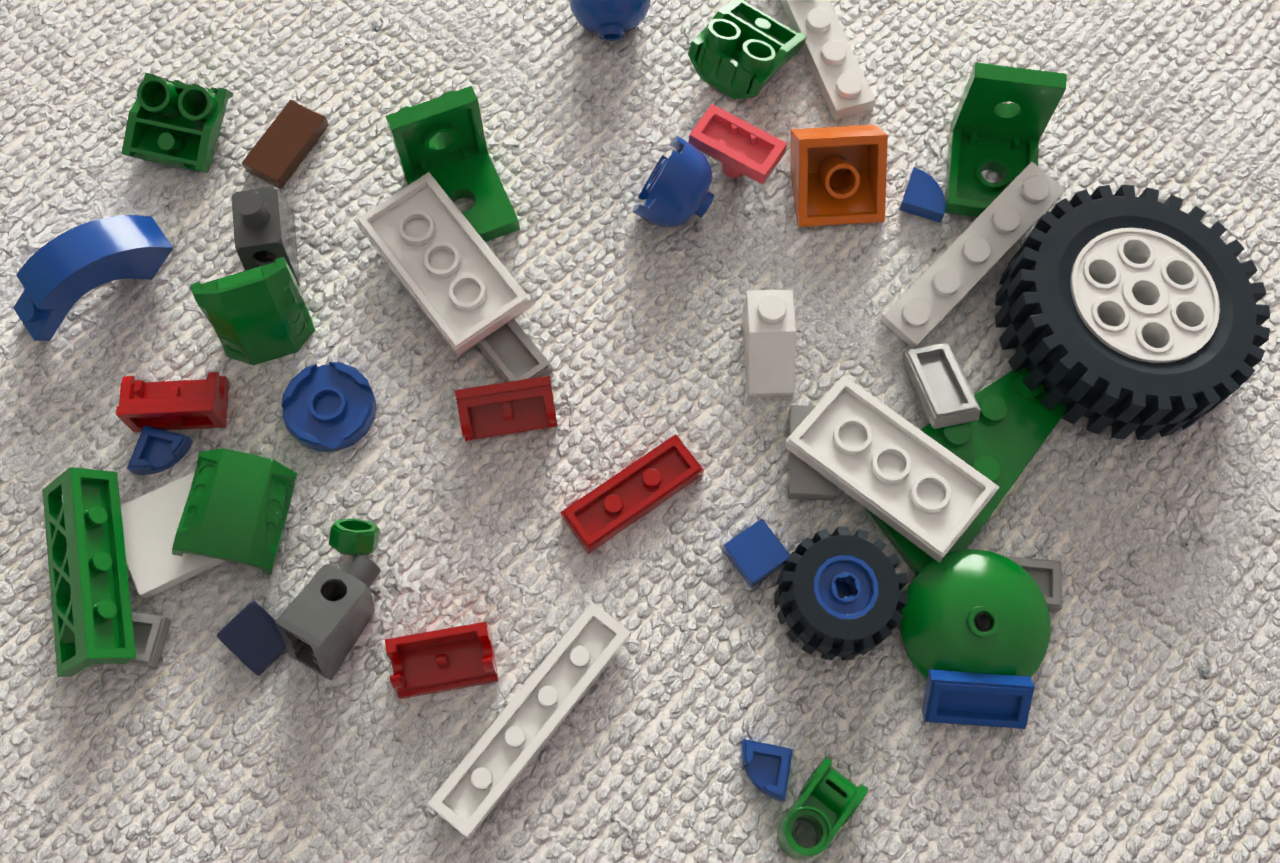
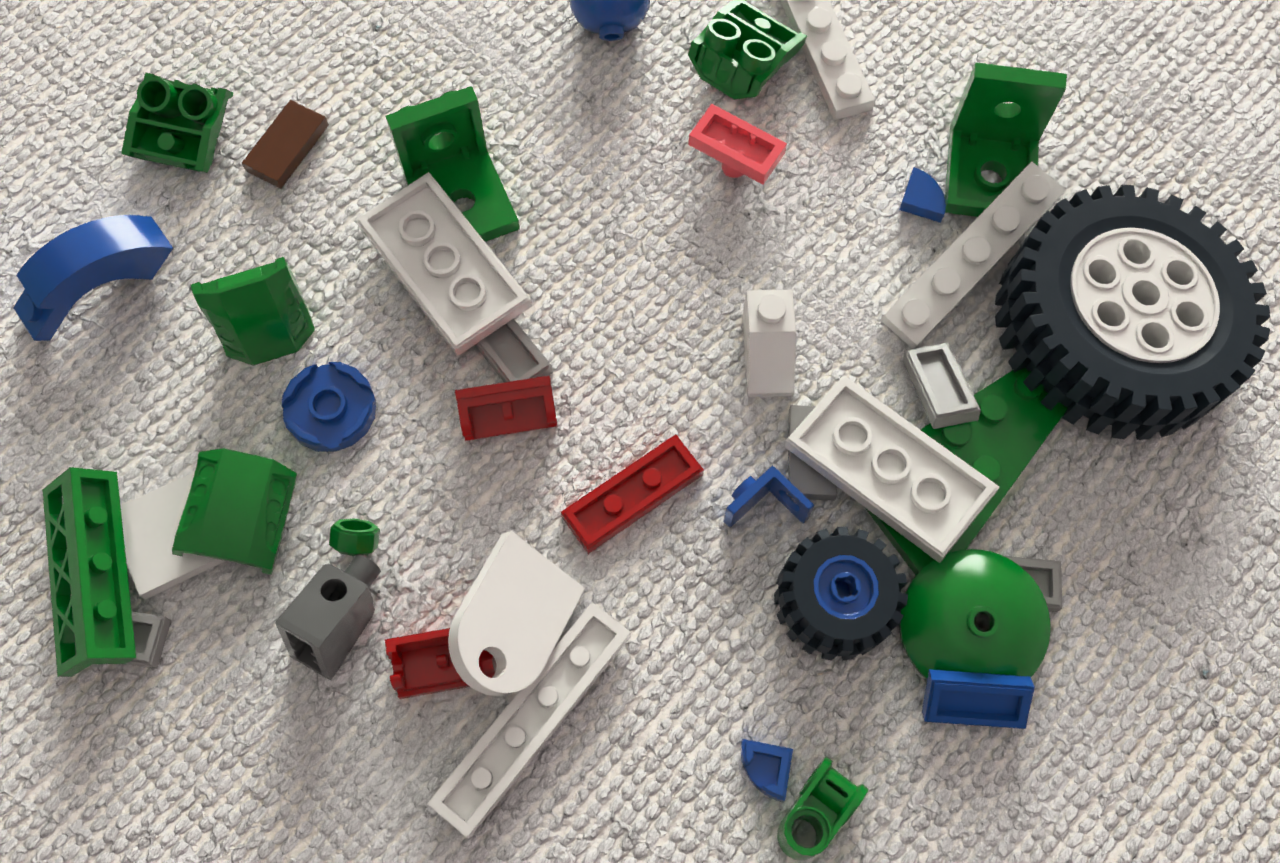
(157, 451): blue tile -> none
(174, 403): red hinge -> none
(253, 638): dark blue slope -> none
(264, 224): dark grey torso -> none
(514, 614): none -> white tile
(677, 187): blue cylinder -> none
(753, 490): none -> blue bracket
(756, 553): blue tile -> none
(839, 174): orange slope -> none

